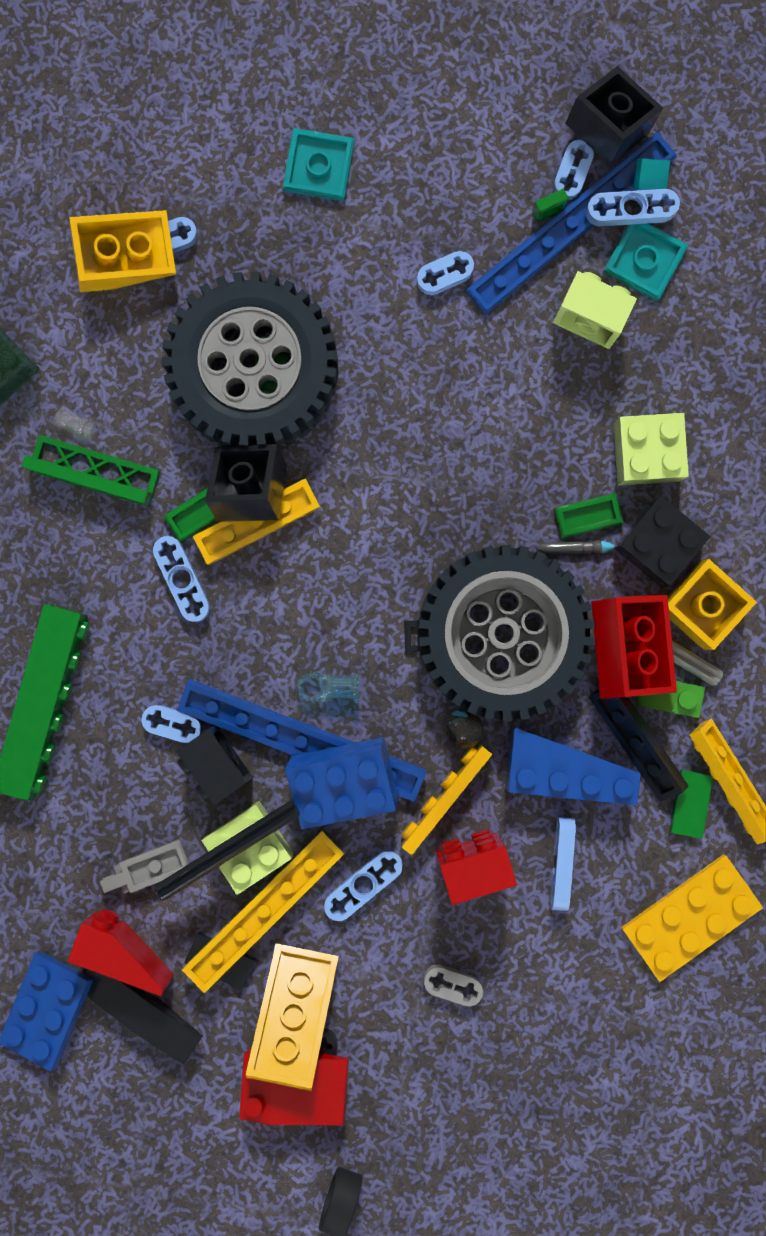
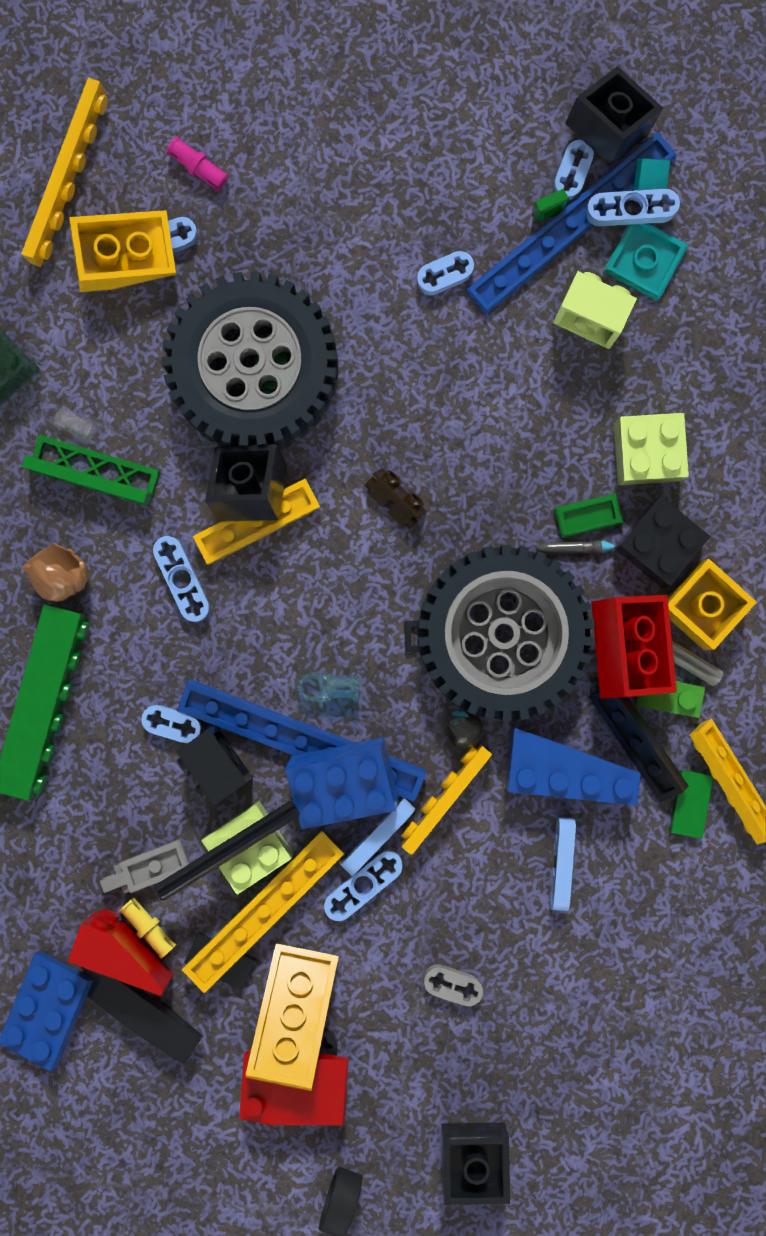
(56, 573): none -> medium nougat hair
(69, 162): none -> yellow plate
(147, 927): none -> light yellow pin
(190, 517): green tile -> none
(197, 163): none -> dark pink pin
(318, 164): teal tile -> none
(372, 842): none -> light blue beam
(388, 488): none -> dark brown hinge
(475, 866): red brick -> none
(475, 1163): none -> black brick
(692, 917): yellow plate -> none

